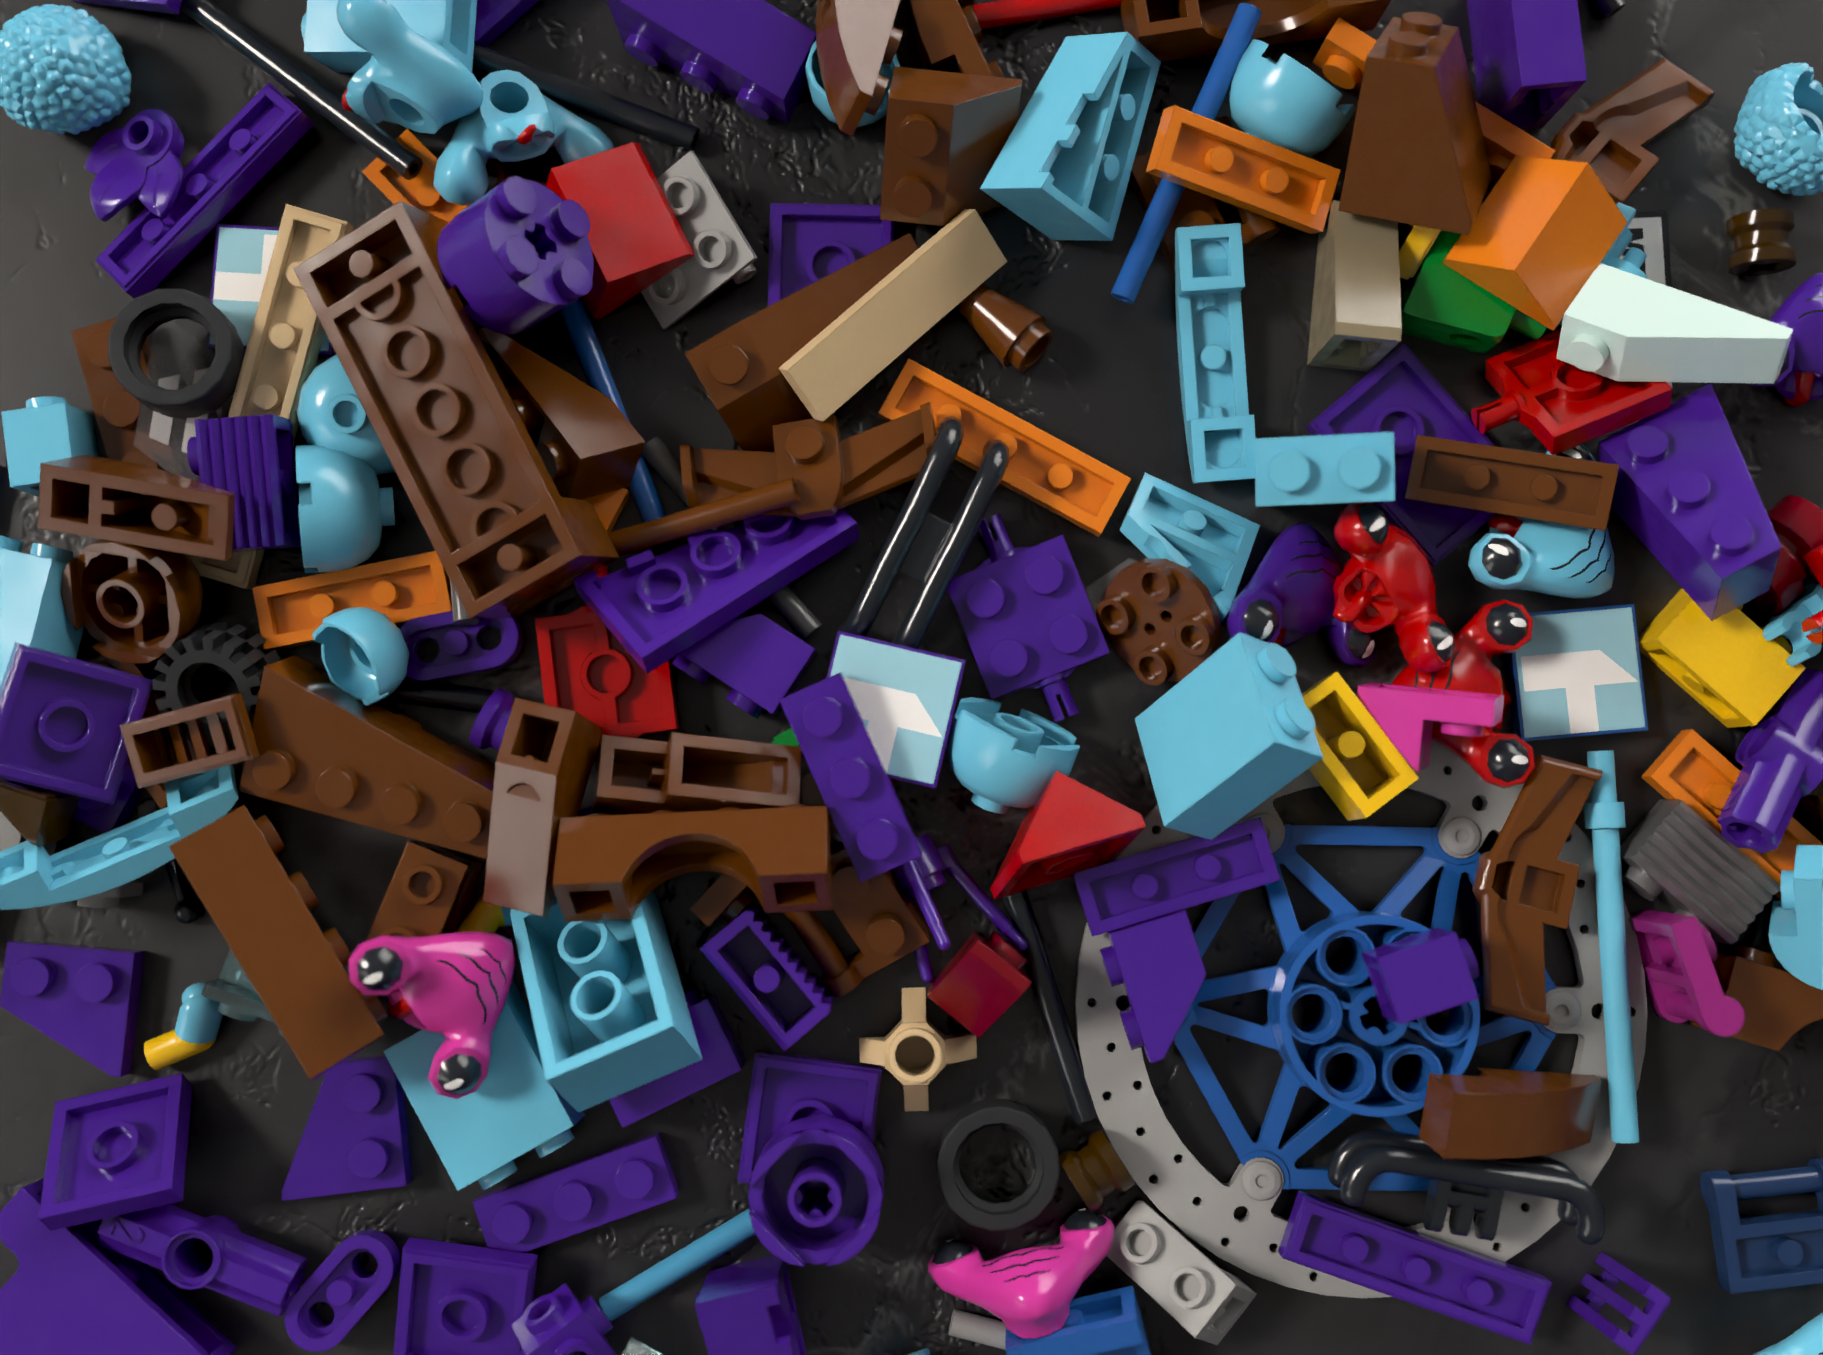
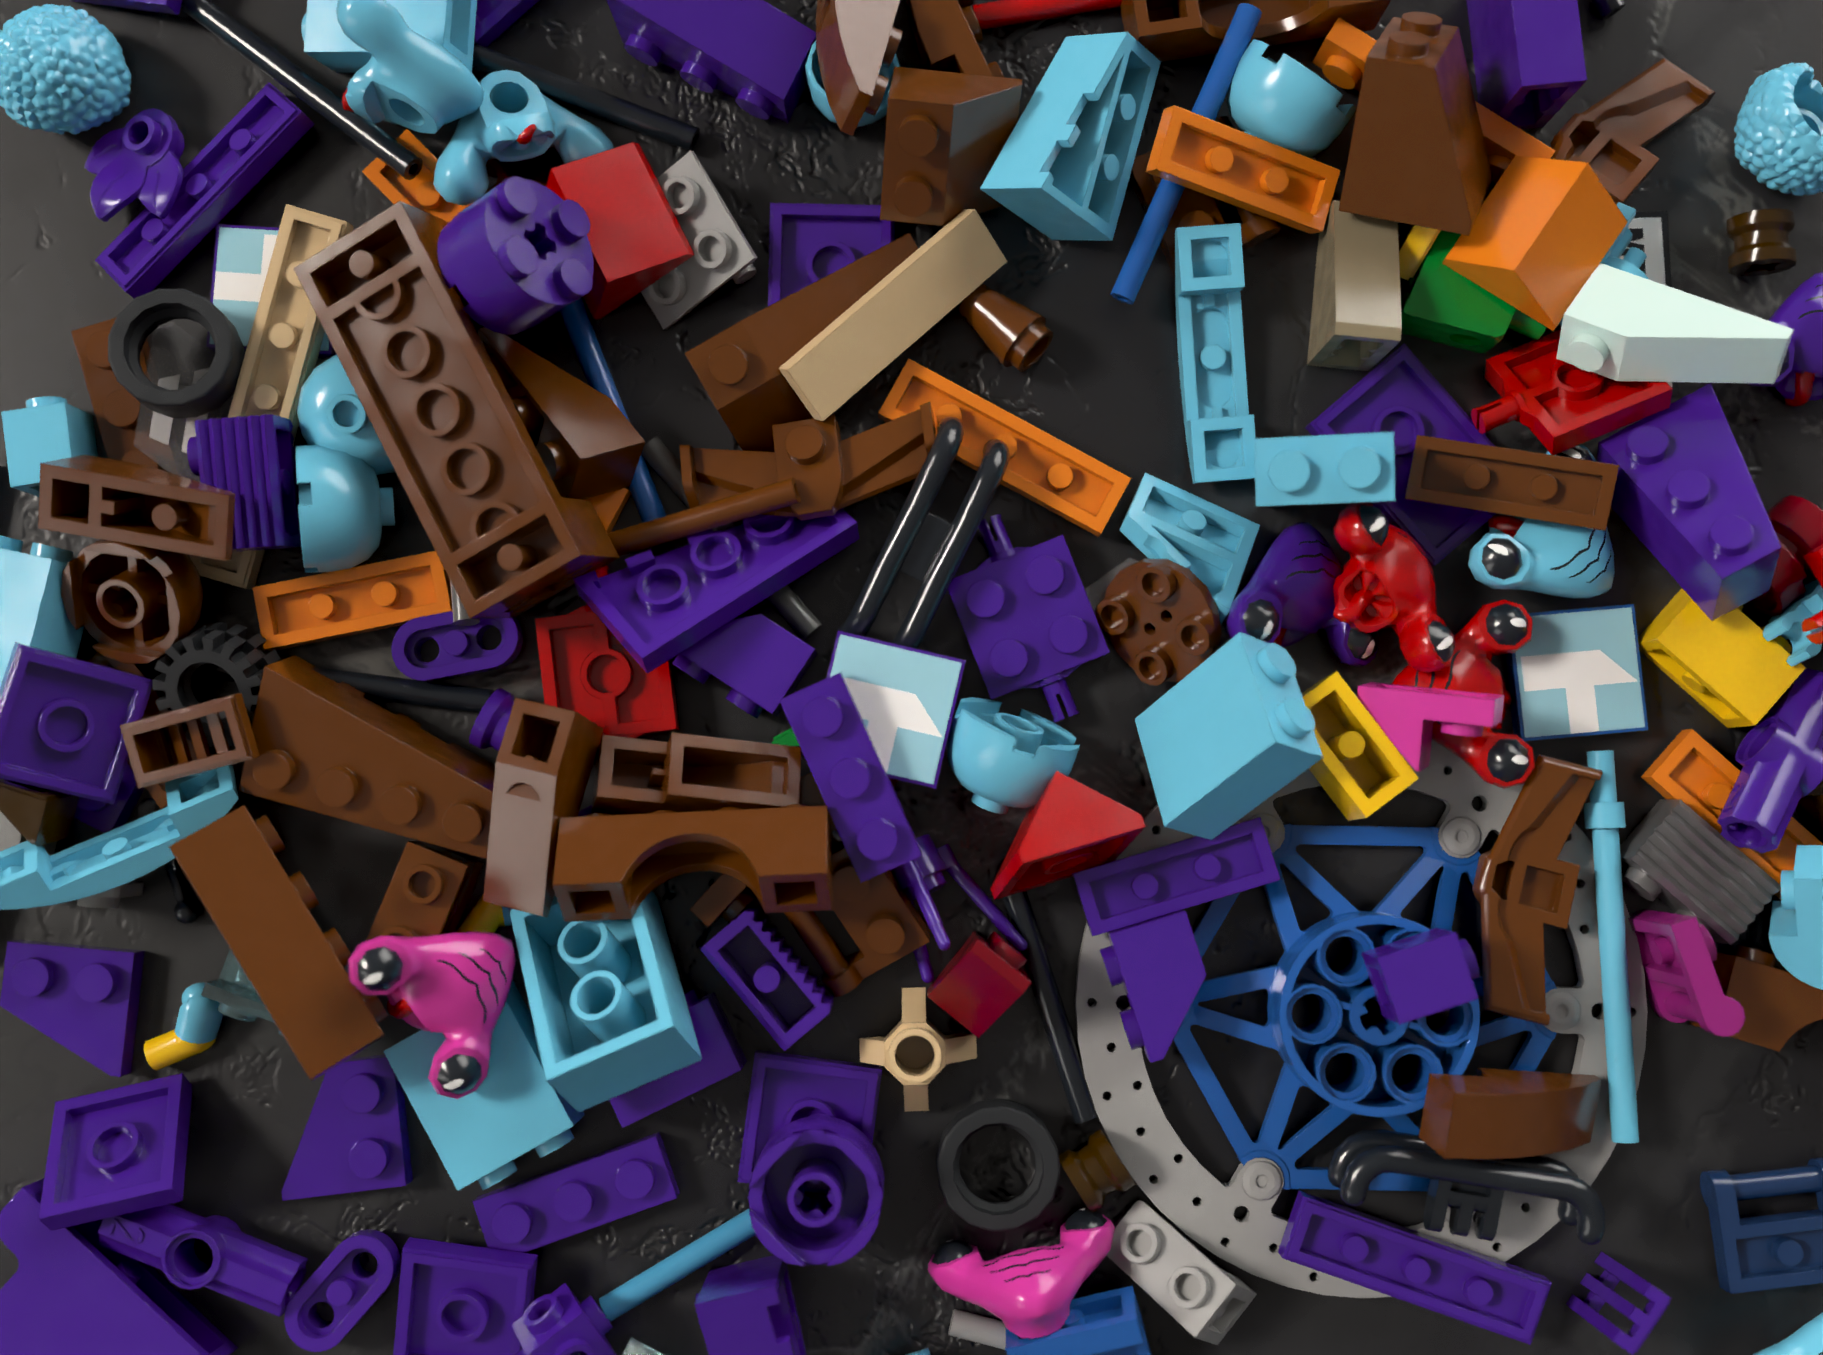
(363, 653): medium azure hair -> none

